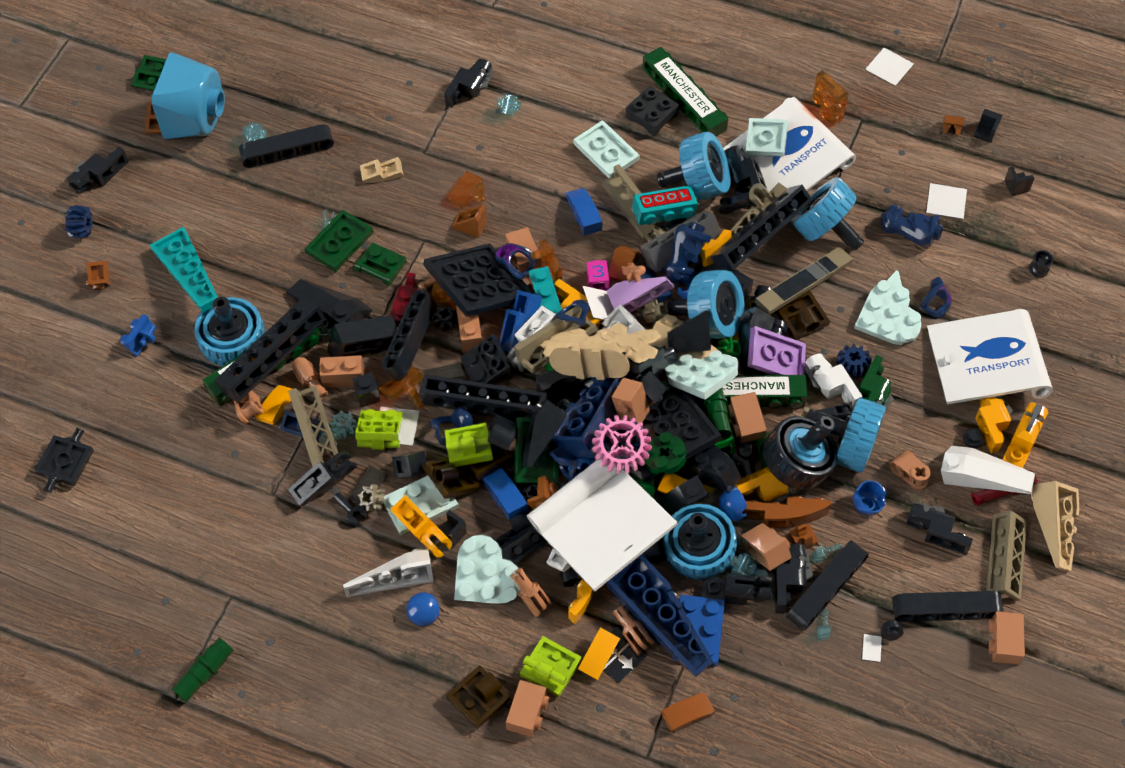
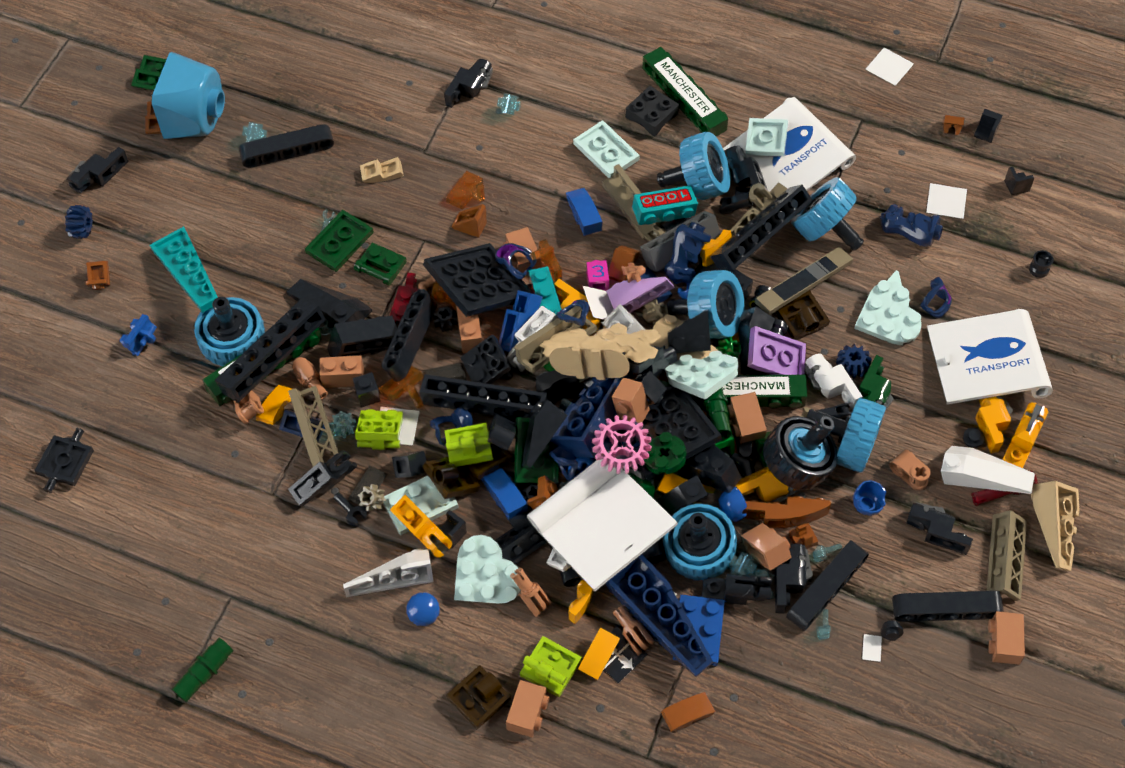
(830, 97): clear orange plate -> none

